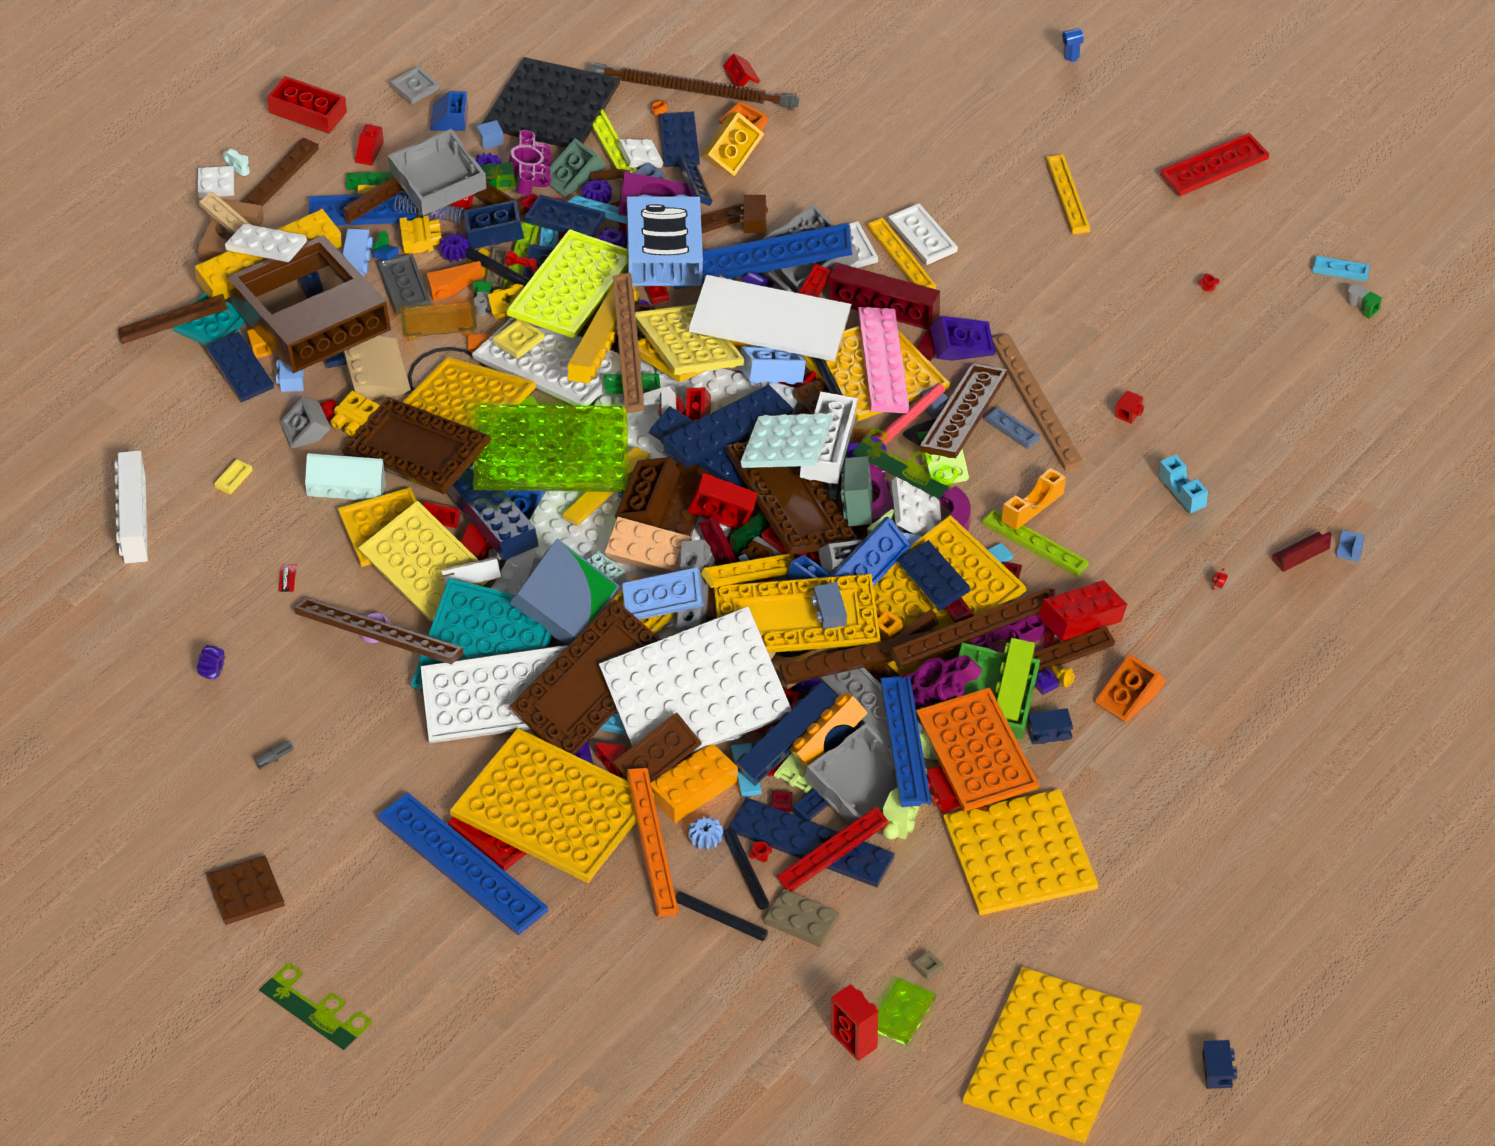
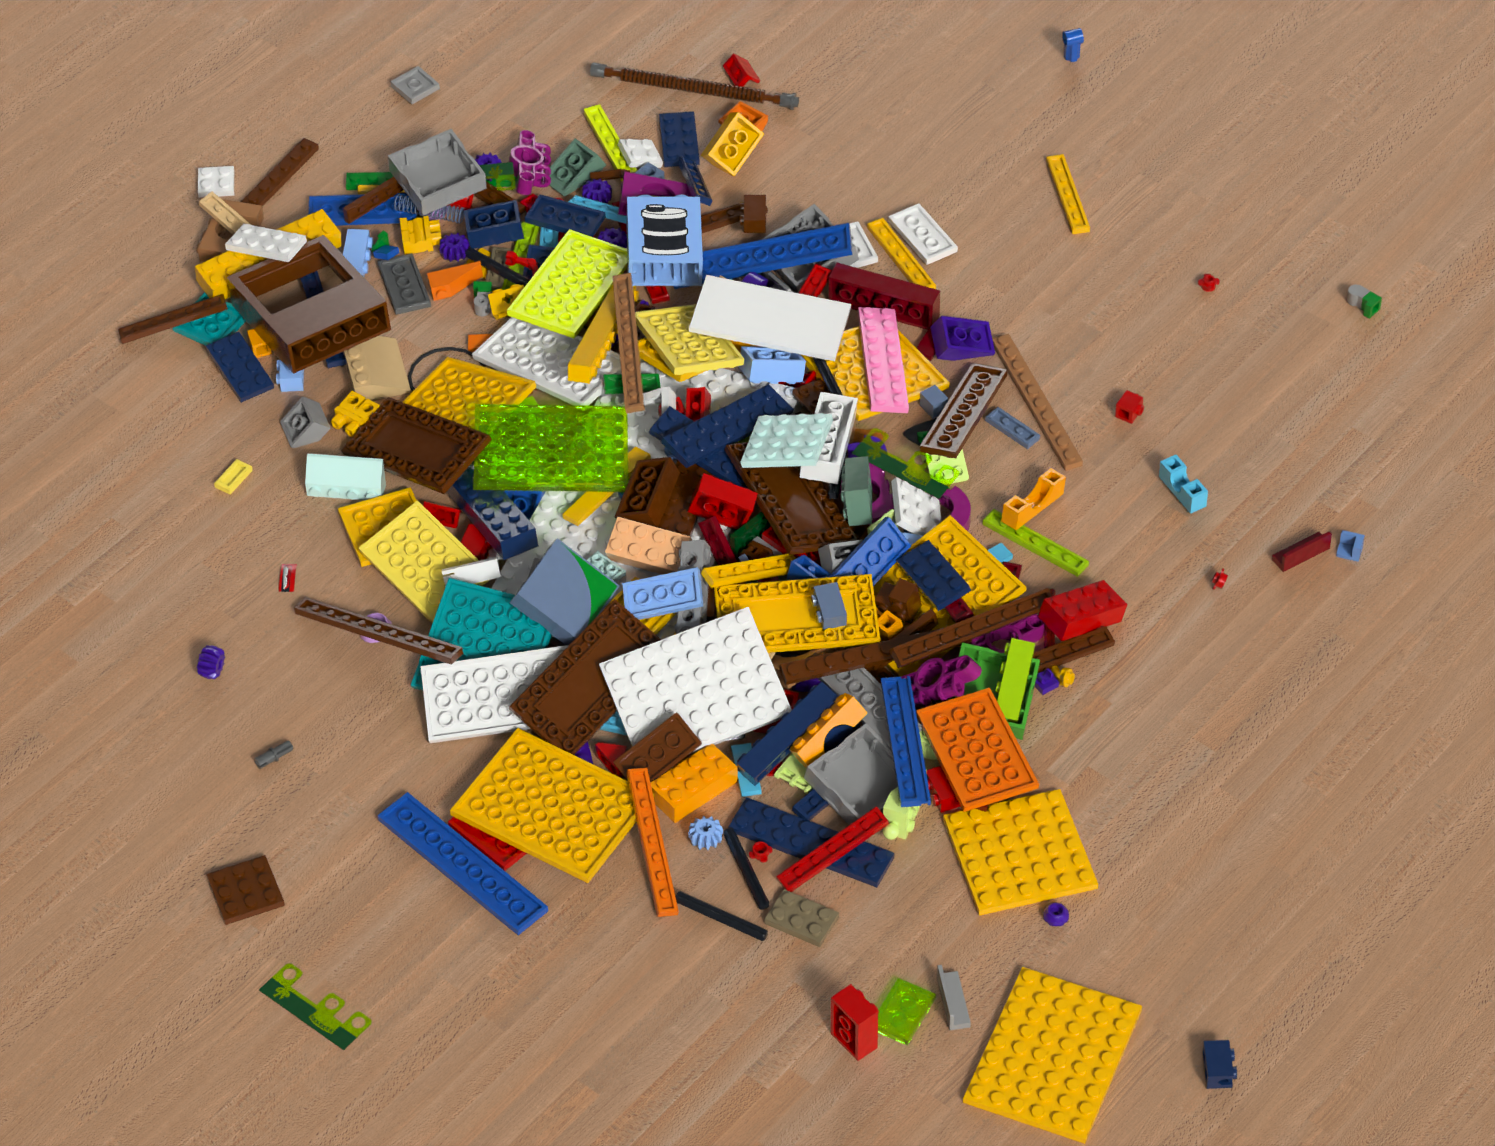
(131, 507): white brick -> none
(239, 161): light aqua plate -> none
(307, 104): red brick -> none
(328, 409): red plate -> none
(369, 144): red slope -> none
(438, 320): clear yellow windscreen -> none
(450, 112): blue slope -> none
(491, 134): medium blue panel -> none
(518, 338): light yellow plate -> none
(552, 102): black plate -> none
(659, 107): orange tile -> none
(782, 800): dark red tile -> none
(899, 599): none -> reddish brown brick
(913, 412): coral axle -> none
(928, 965): dark tan plate -> none
(953, 999): none -> light grey panel
(1050, 726): dark blue brick -> none
(1050, 914): none -> dark purple plate
(1130, 688): orange slope -> none
(1214, 164): red plate -> none
(1341, 268): medium azure tile -> none

